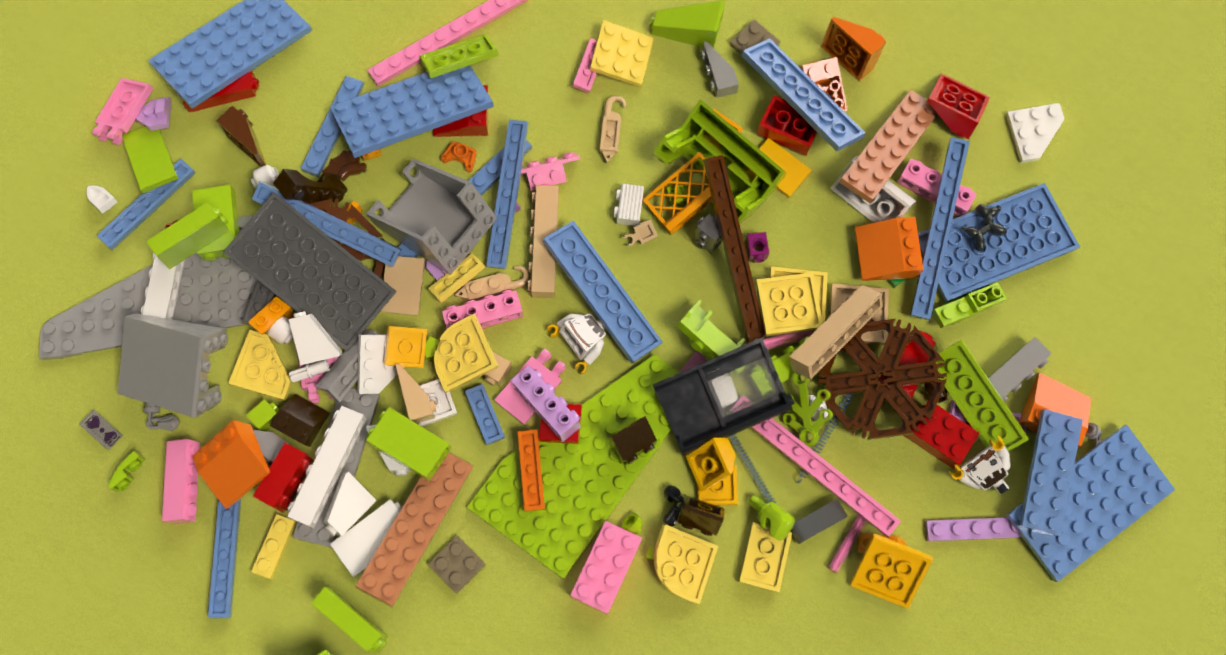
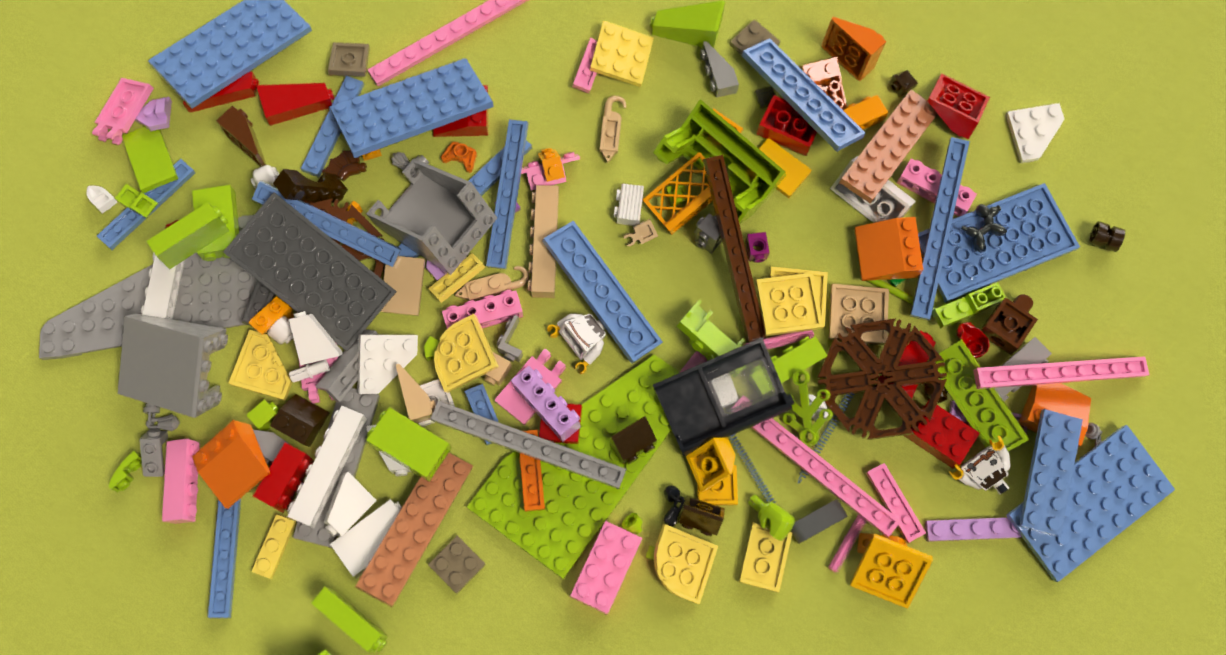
(101, 429): clear smoke tile -> none
(136, 201): none -> lime slope
(151, 452): none -> light grey bracket
(292, 101): none -> red slope
(349, 59): none -> dark tan plate
(401, 161): none -> light grey piece
(405, 346): yellow tile -> none
(458, 55): lime tile -> none
(509, 352): none -> light grey bracket
(528, 444): none -> light grey plate
(551, 164): none -> light orange bracket
(764, 96): none -> clear smoke tile
(836, 332): tan brick -> none
(867, 112): none -> light orange brick
(895, 291): none -> lime bar
(895, 502): none -> bright pink plate
(902, 83): none -> dark brown bracket
(973, 338): none -> red hair
(1010, 323): none -> reddish brown brick
(1060, 372): none -> bright pink plate
(1109, 237): none -> dark brown wheel

